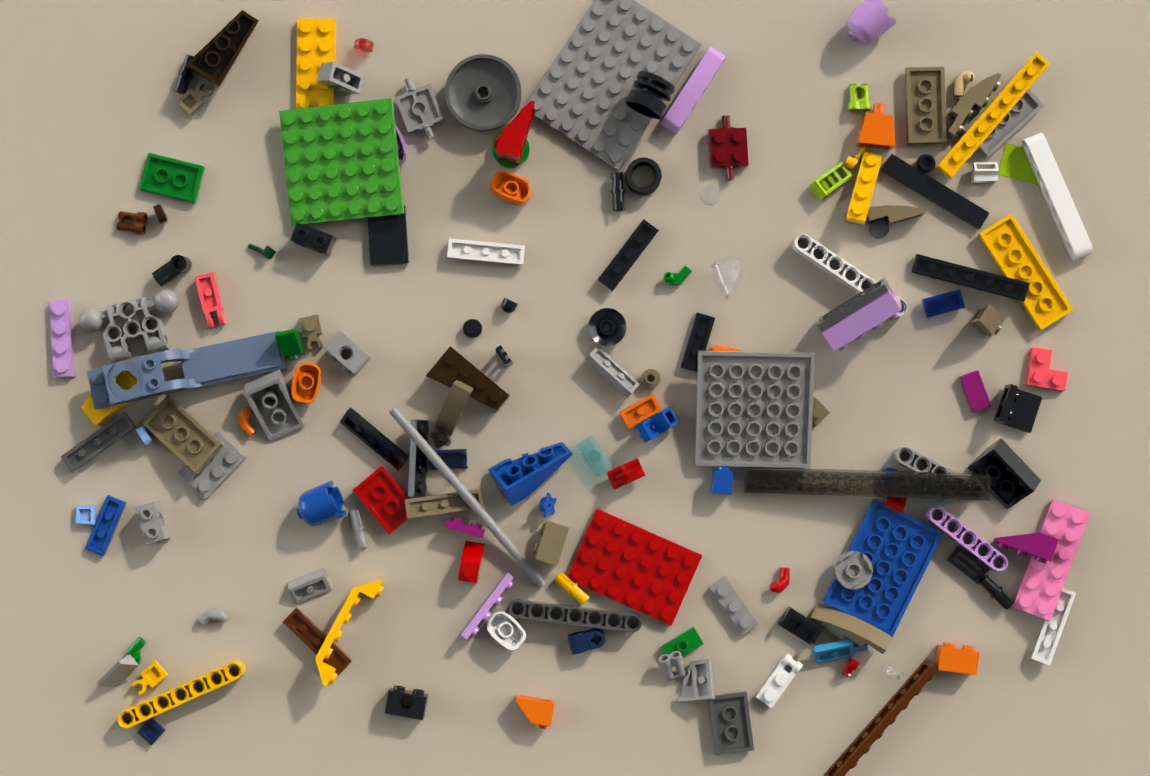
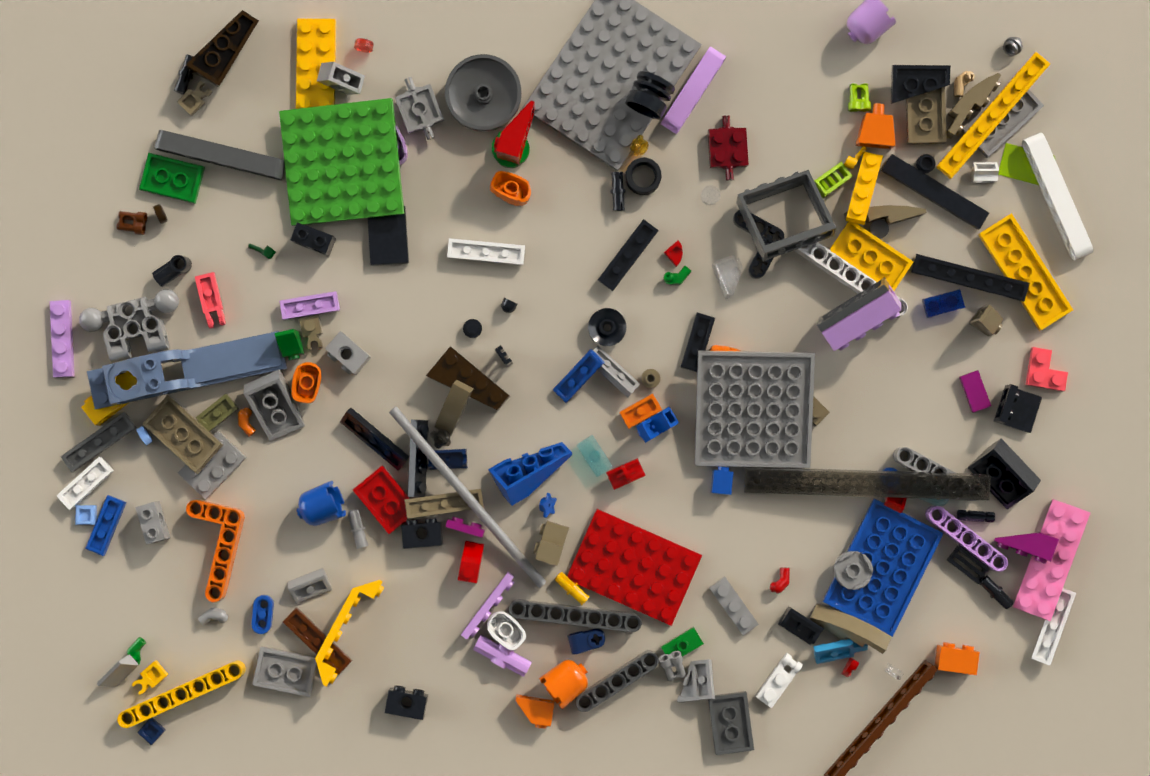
(85, 483): none -> white plate
(217, 412): none -> olive plate
(220, 154): none -> dark grey beam
(222, 544): none -> orange beam
(260, 613): none -> blue plate
(285, 671): none -> light grey plate
(309, 305): none -> lavender plate
(434, 534): none -> black brick
(502, 656): none -> lavender piece
(565, 682): none -> orange cylinder
(578, 375): none -> blue tile
(622, 672): none -> dark grey beam
(639, 146): none -> clear yellow plate
(674, 253): none -> red tile
(767, 240): none -> black beam
(796, 241): none -> dark grey window
(871, 255): none -> yellow plate
(915, 80): none -> black wing
(979, 516): none -> black axle
(1012, 46): none -> flat silver plate

